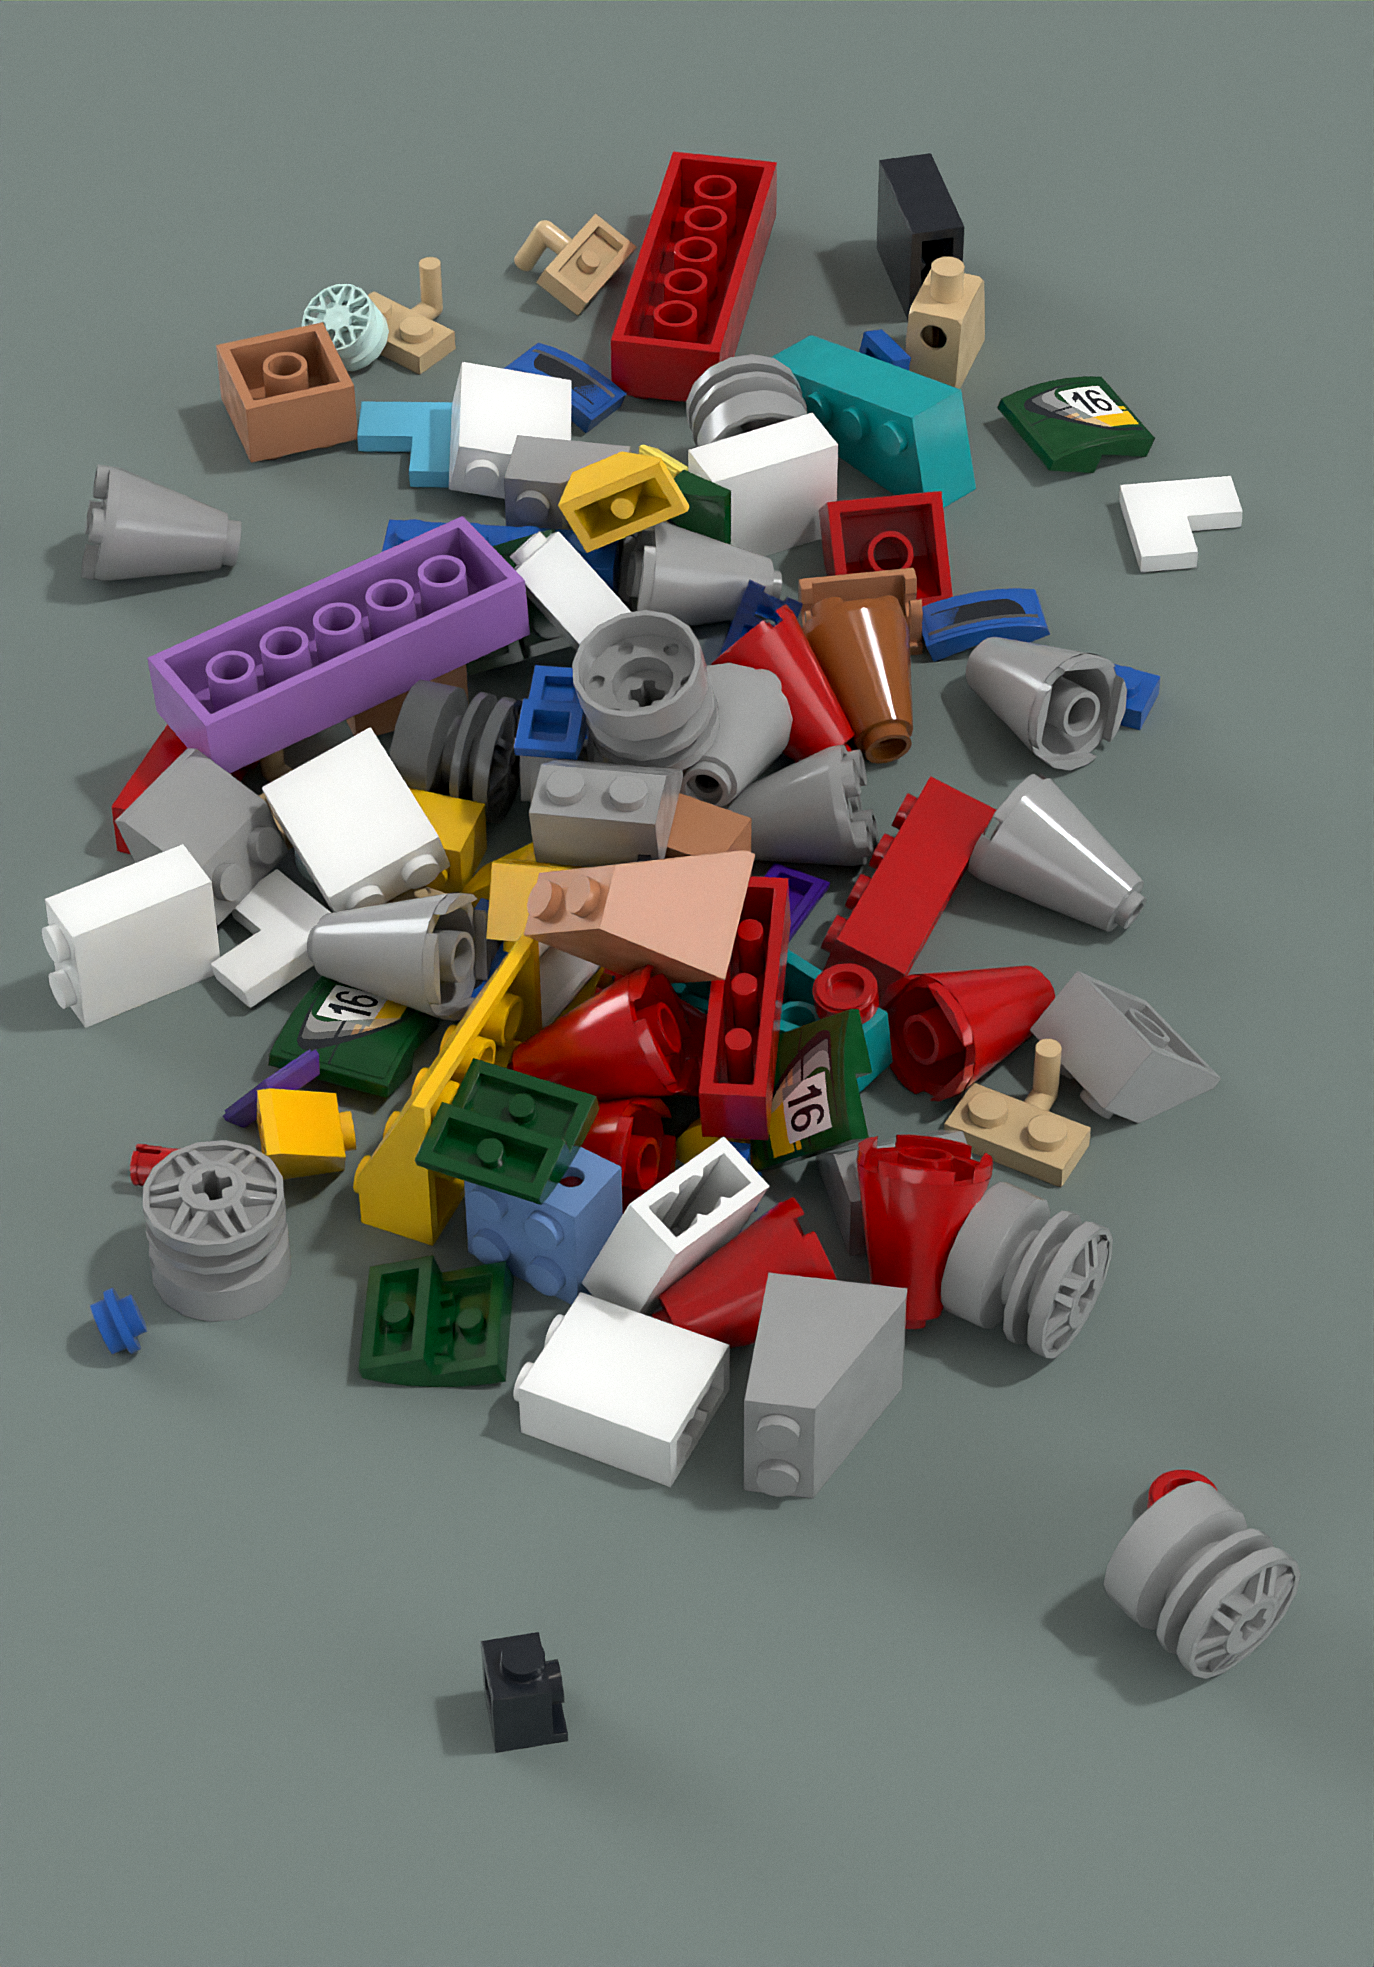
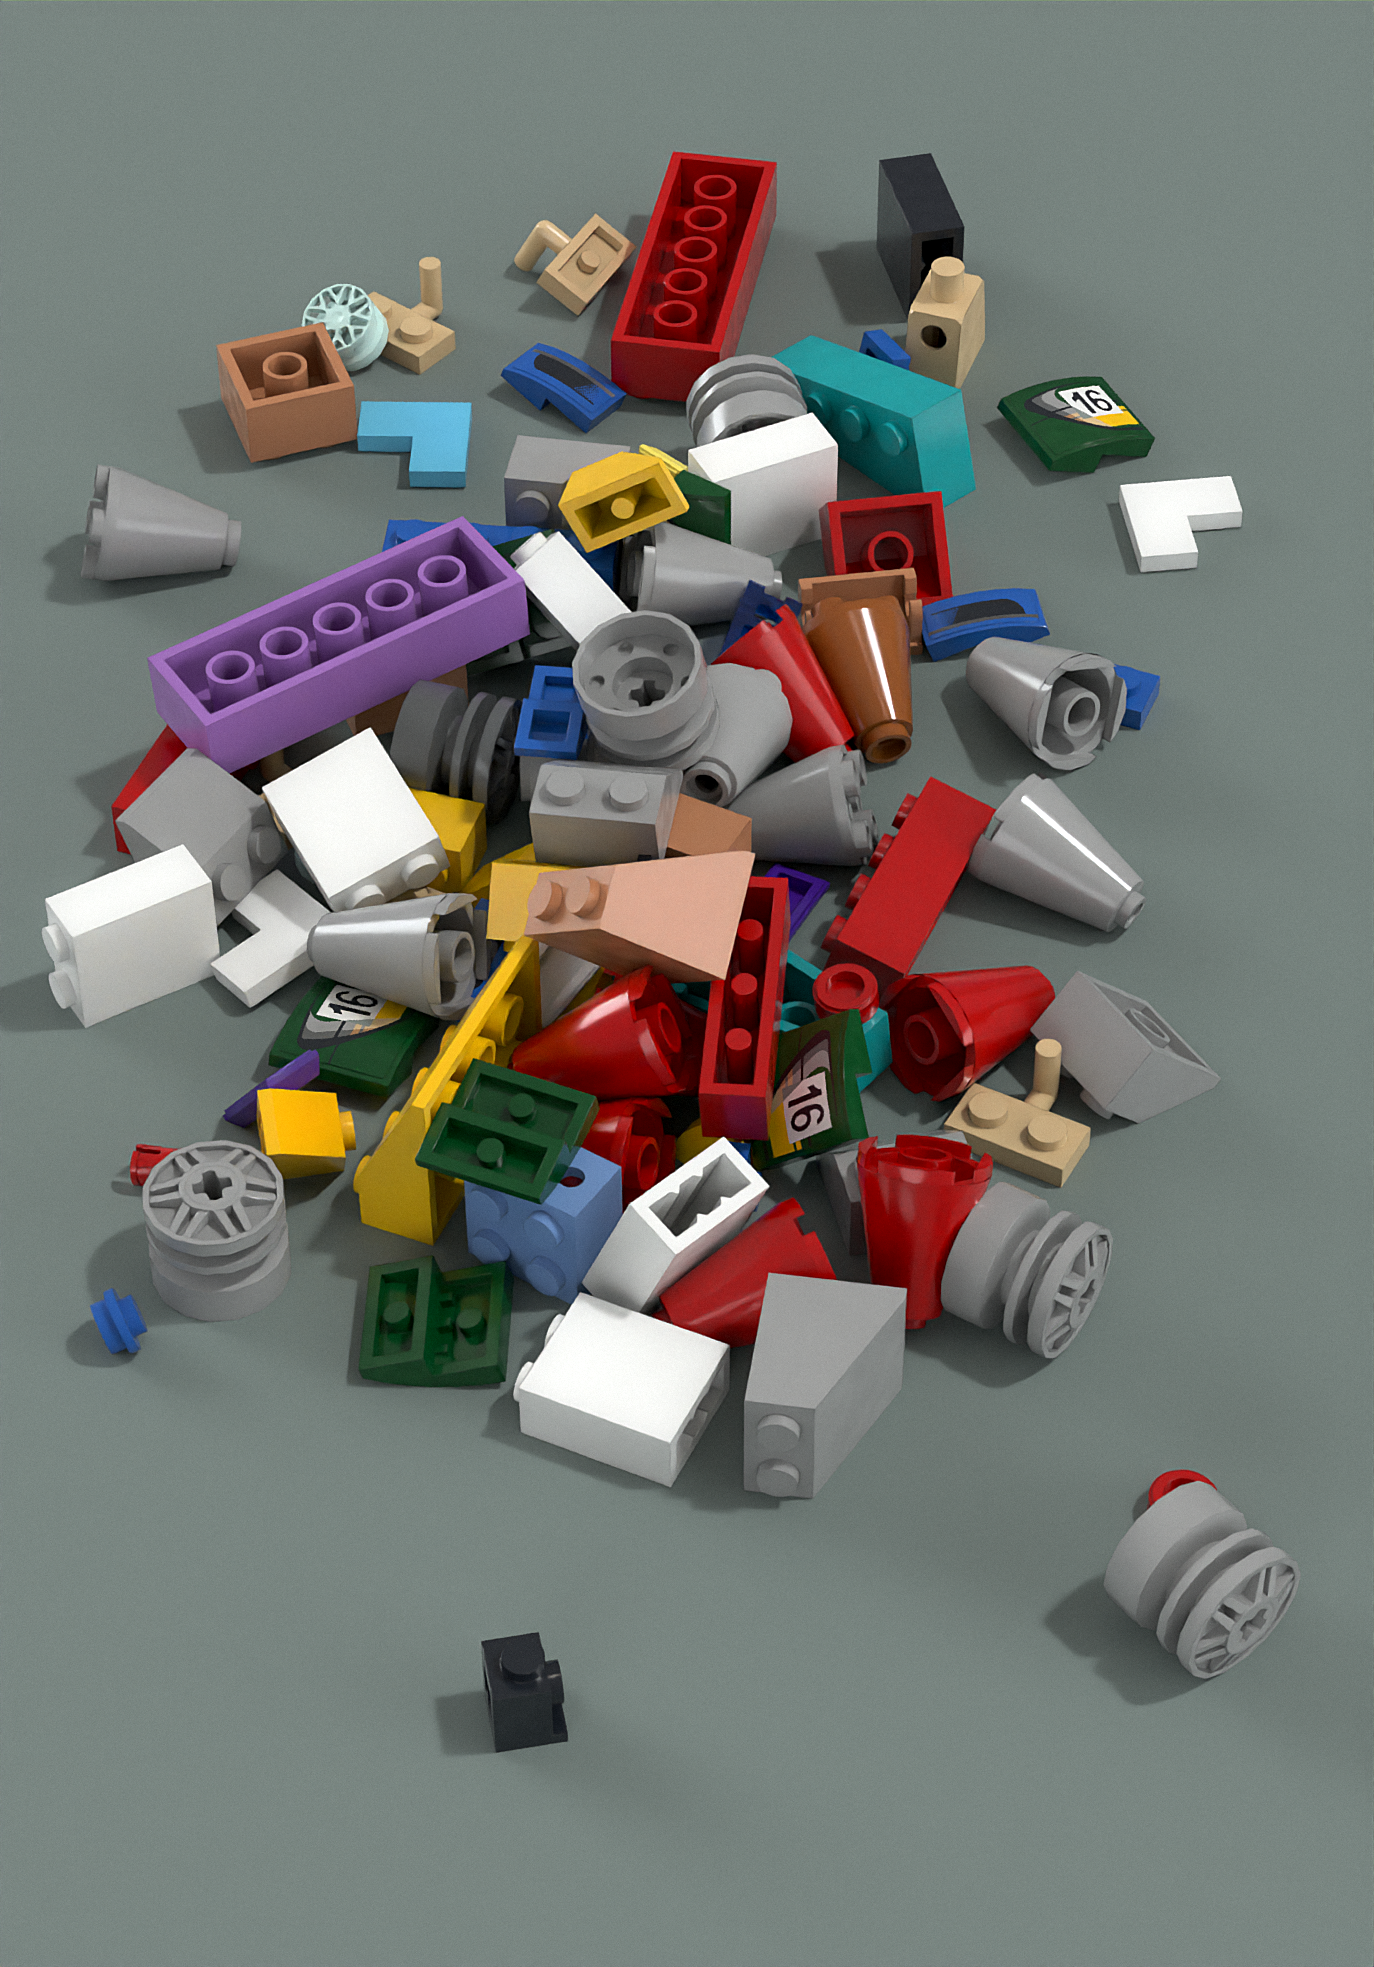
(488, 415): white brick -> none

